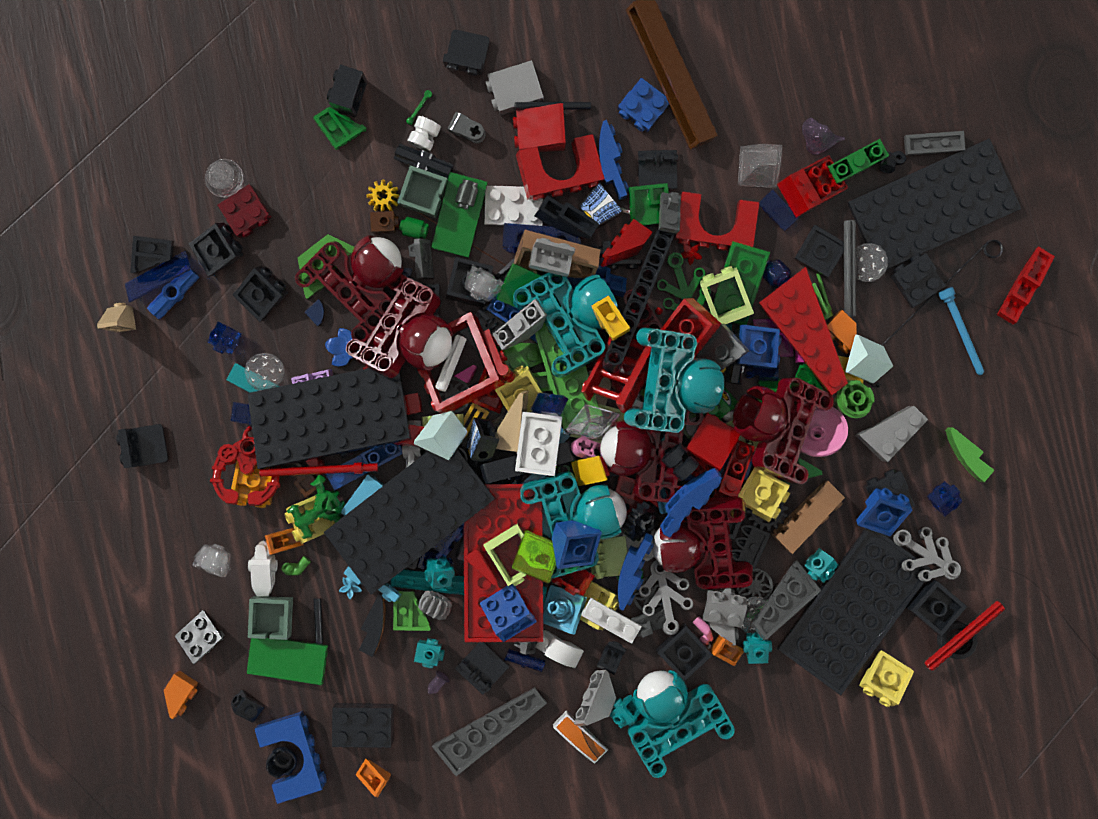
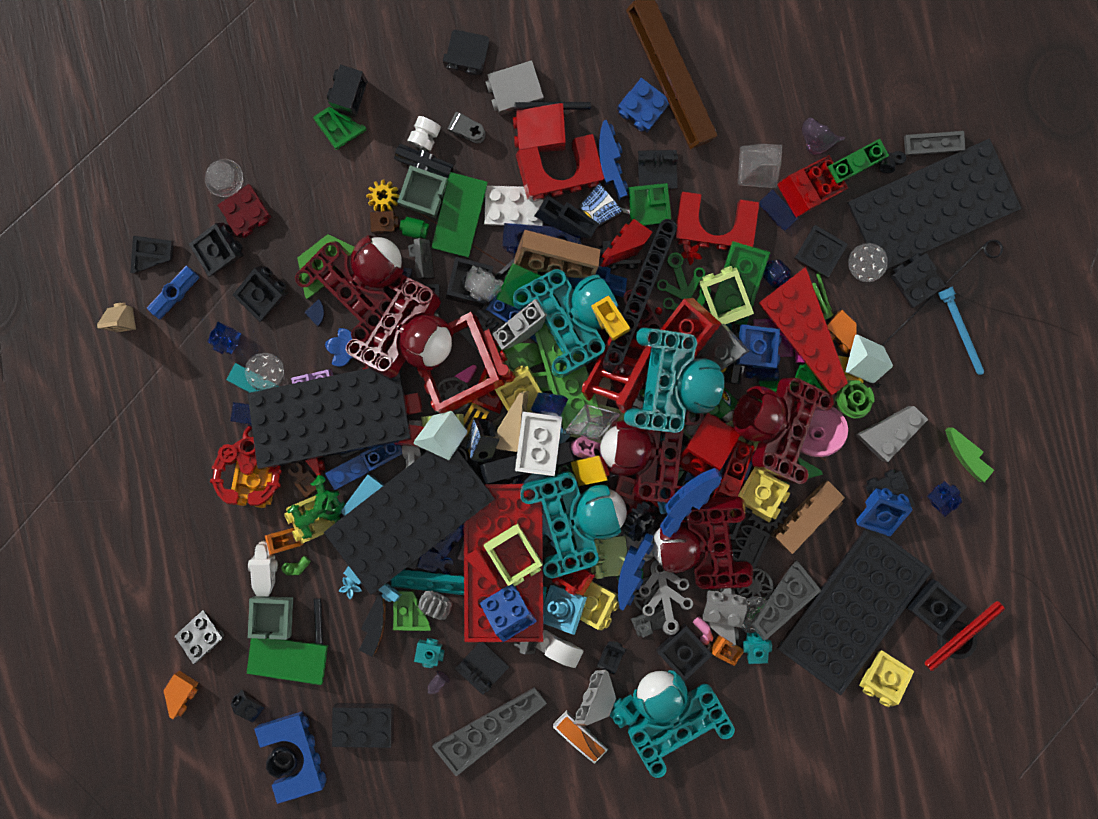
(142, 446): black bracket -> none
(157, 276): clear blue piece -> none
(213, 560): clear cone -> none
(357, 468): red bar -> none
(373, 777): orange slope -> none
(428, 94): green hinge -> none
(439, 572): teal brick -> none
(450, 363): white axle -> none
(466, 194): pearl dark grey brick -> none
(525, 660): clear blue pin -> none
(535, 557): clear neon green tile -> none
(551, 257): light grey bracket -> none
(574, 544): blue slope -> none
(611, 620): white plate -> none
(669, 212): dark grey hinge -> none
(680, 462): black wheel -> none
(821, 566): teal brick -> none
(850, 267): dark grey axle -> none
(929, 554): light grey plant -> none
(1025, 285): red slope -> none

